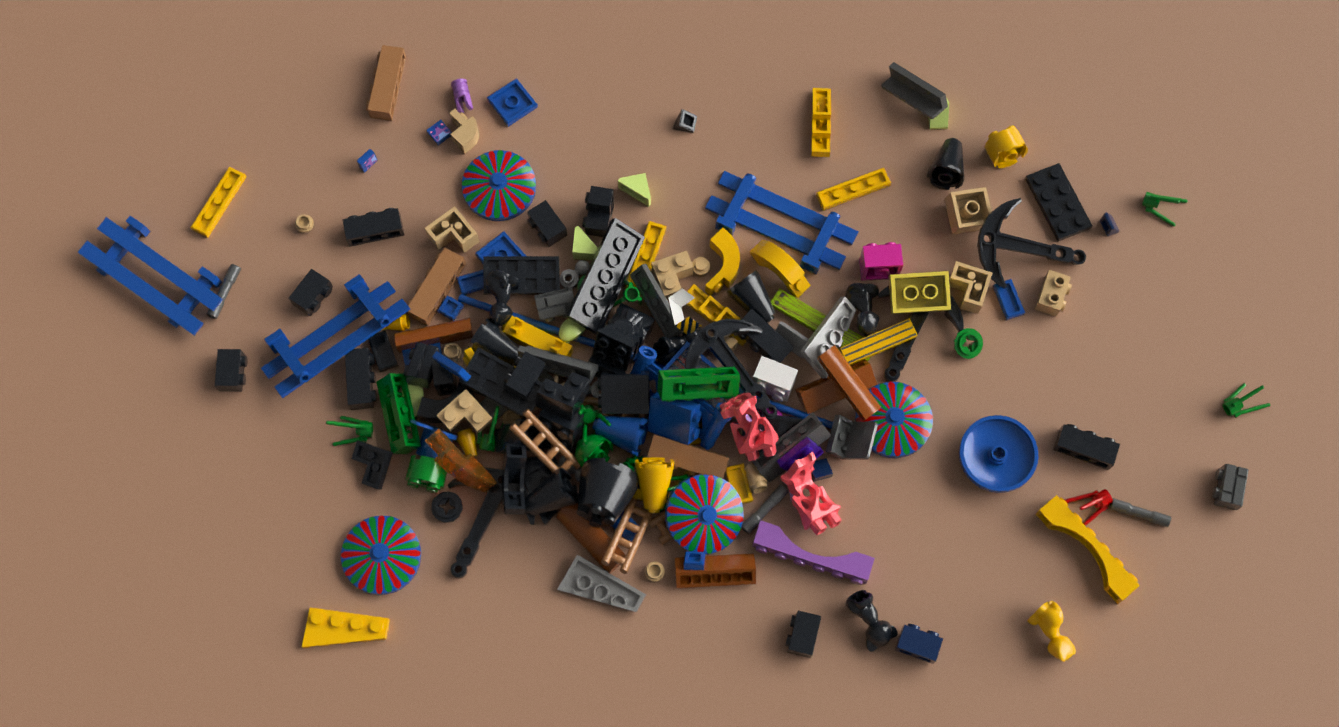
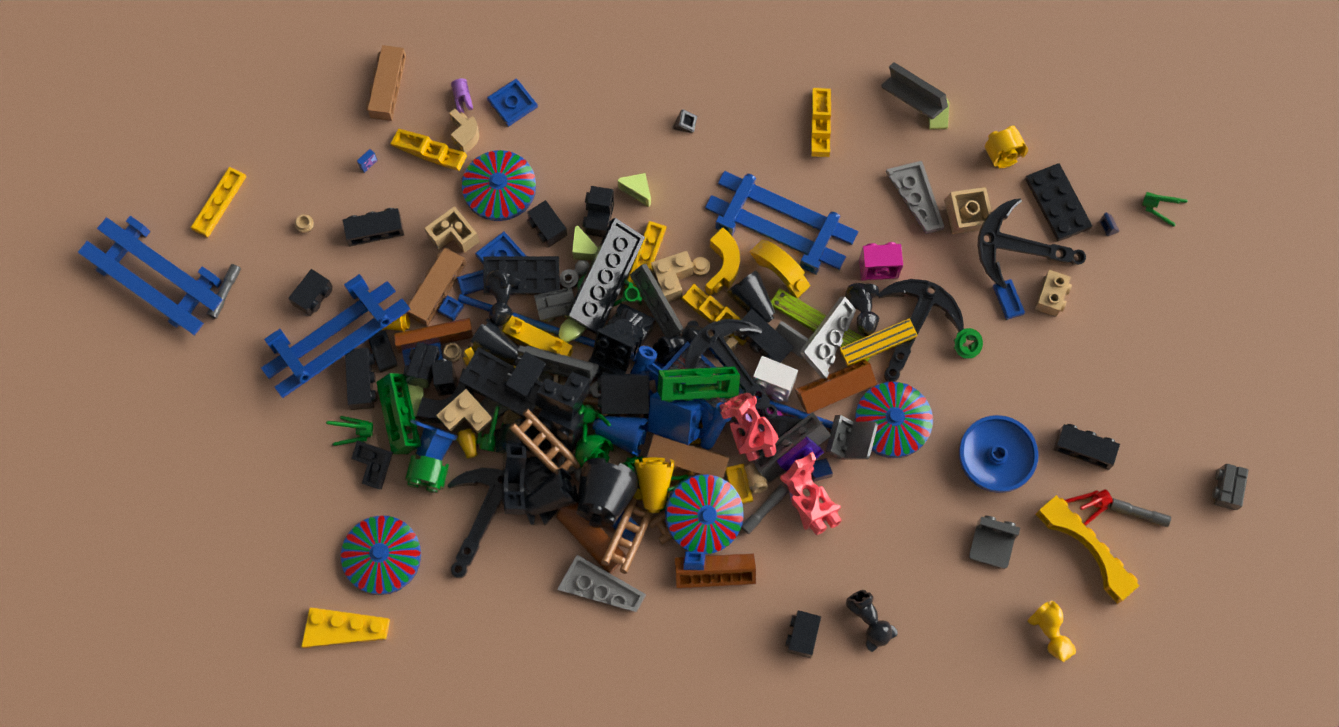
(230, 370): black brick -> none
(429, 150): none -> yellow slope
(439, 132): tile -> none
(441, 500): black gear -> none
(451, 366): blue tile -> none
(462, 468): clear orange slope -> none
(654, 571): tan plate -> none
(677, 301): white sticker -> none
(848, 383): dark orange brick -> none
(852, 566): medium lavender arch -> none
(853, 189): yellow tile -> none
(916, 192): none -> light grey wing
(919, 292): light yellow brick -> none
(919, 643): dark blue brick -> none
(948, 166): black cone -> none
(973, 282): tan brick -> none
(993, 542): none -> dark grey bracket
(1233, 405): green plant -> none

